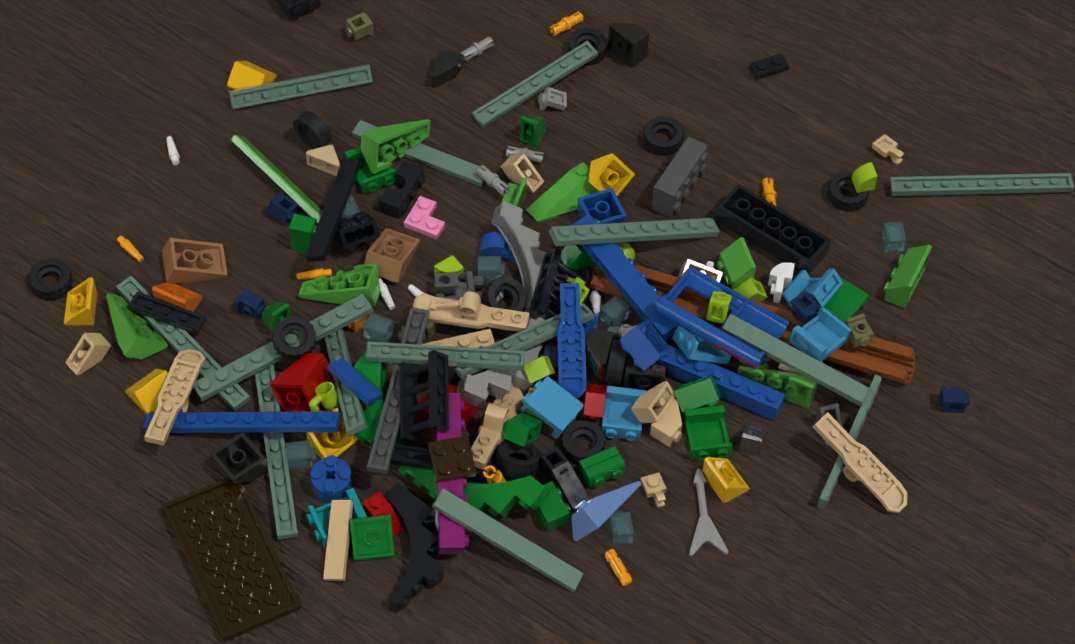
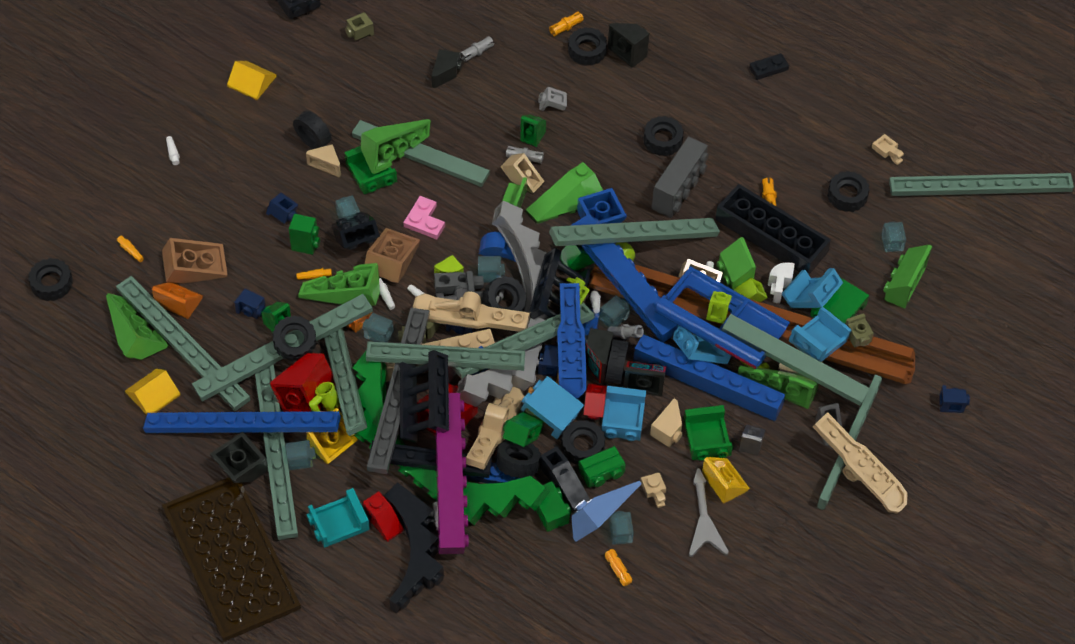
(81, 304): yellow slope -> none
(88, 352): tan slope -> none
(167, 313): black tile -> none
(174, 394): tan piece -> none
(278, 177): bright green tile -> none
(300, 86): sand green tile -> none
(330, 479): blue brick -> none
(333, 210): black tile -> none
(338, 540): tan tile -> none
(354, 381): blue tile -> none
(372, 537): green tile -> none
(396, 201): black arch -> none
(452, 459): dark brown plate -> none
(493, 180): light grey pin -> none
(493, 475): light orange pin -> none
(507, 540): sand green tile -> none
(534, 84): sand green tile -> none
(539, 369): lime brick -> none
(609, 173): yellow slope -> none
(645, 345): blue slope -> none
(653, 403): tan slope -> none
(697, 393): green brick -> none
(800, 310): dark blue brick -> none
(864, 178): lime brick -> none

